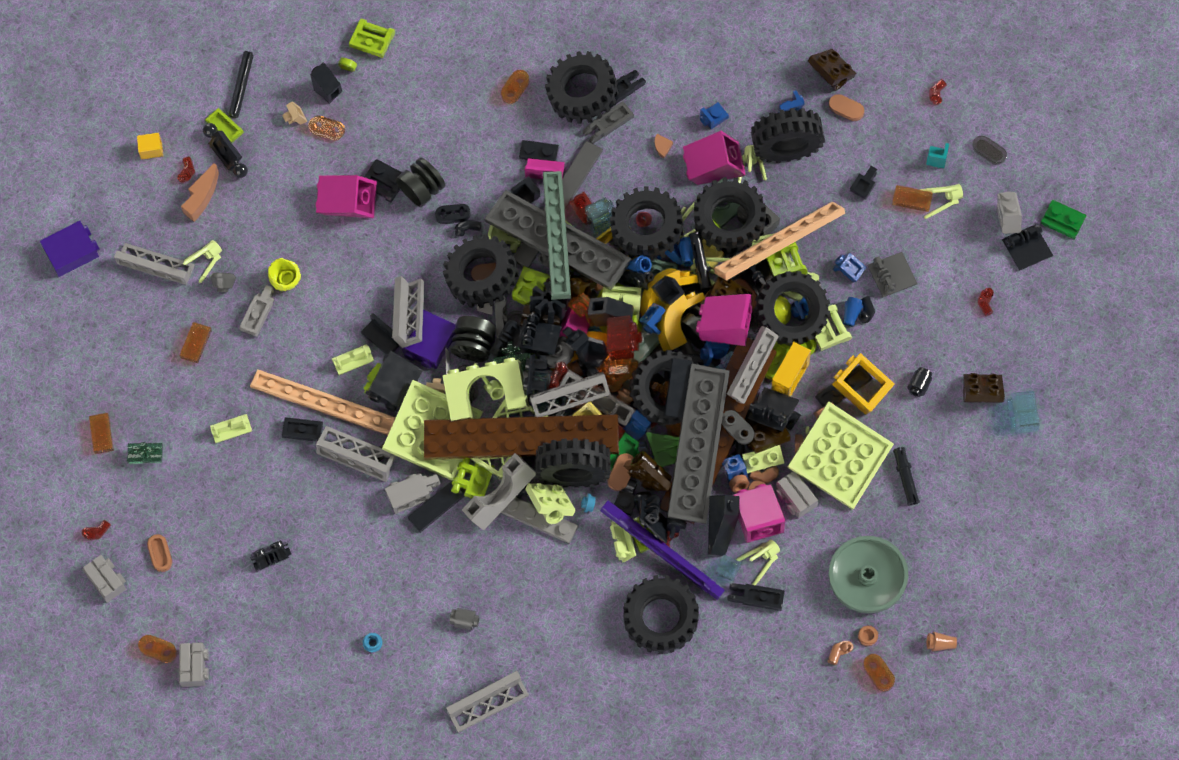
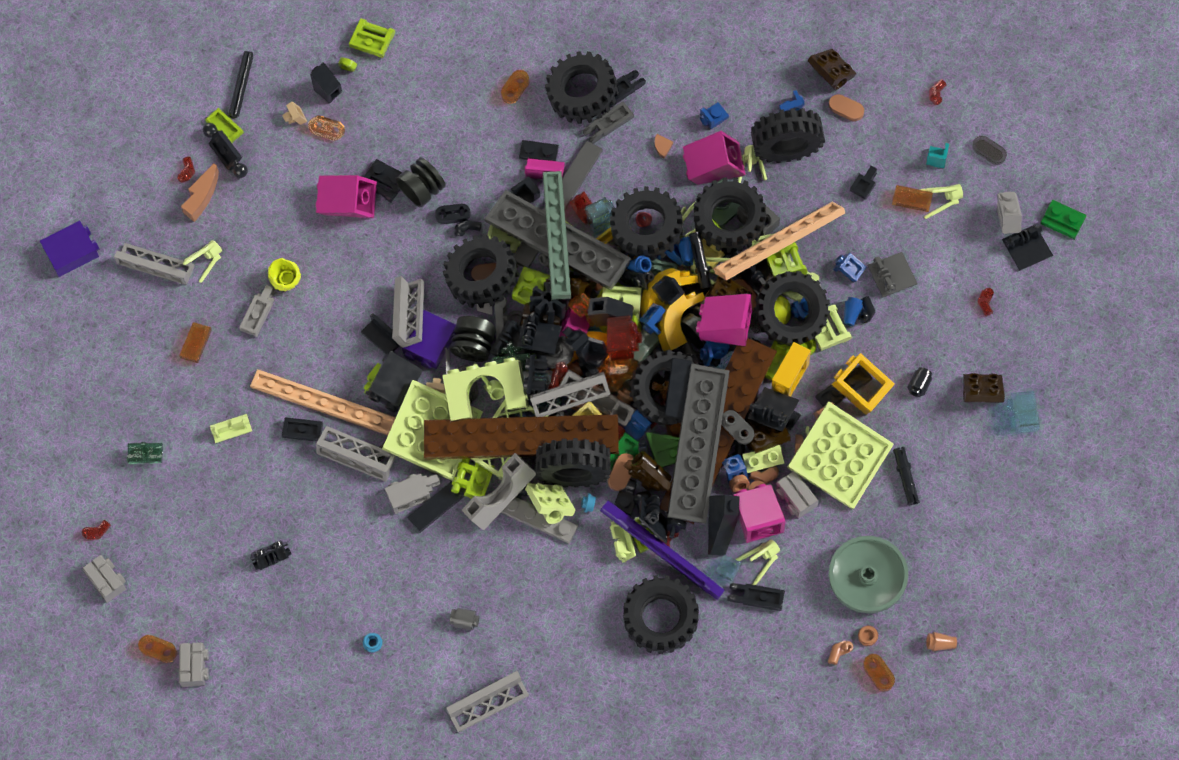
(101, 433): clear orange plate -> none
(150, 146): yellow panel -> none
(159, 553): nougat tile -> none
(222, 281): dark grey cone -> none
(353, 359): yellowish green hinge -> none
(752, 364): light grey plate -> none

